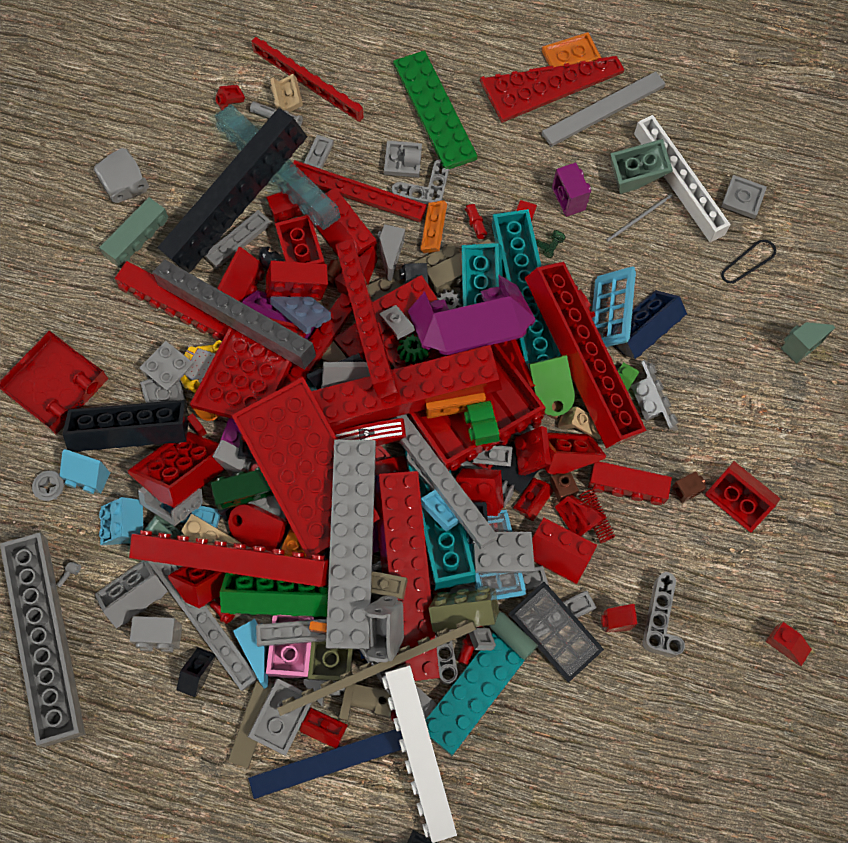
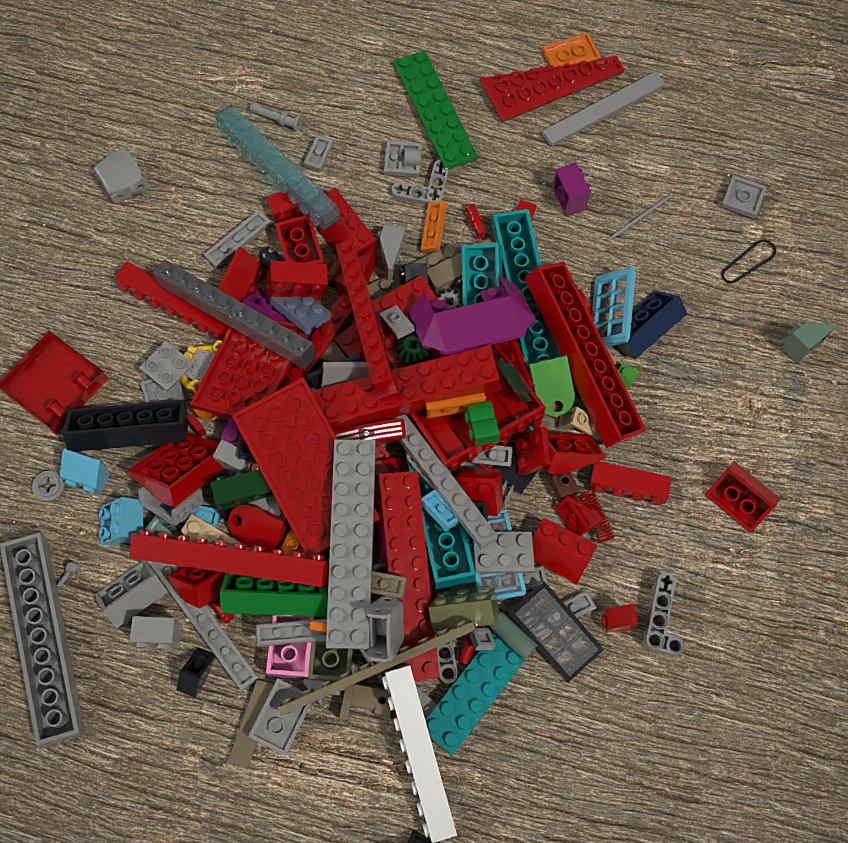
(134, 232): sand green brick -> none
(229, 95): red bracket -> none
(233, 190): black brick -> none
(256, 655): medium azure slope -> none
(286, 93): tan bracket -> none
(307, 79): red plate -> none
(323, 728): red slope -> none
(325, 763): dark blue tile -> none
(364, 193): red plate -> none
(515, 380): none -> clear green plate
(533, 499): red slope -> none
(557, 237): clear green piece -> none
(640, 165): sand green slope -> none
(651, 398): light grey bracket -> none
(685, 183): white brick -> none
(689, 486): copper brick -> none
(789, 643): red slope -> none

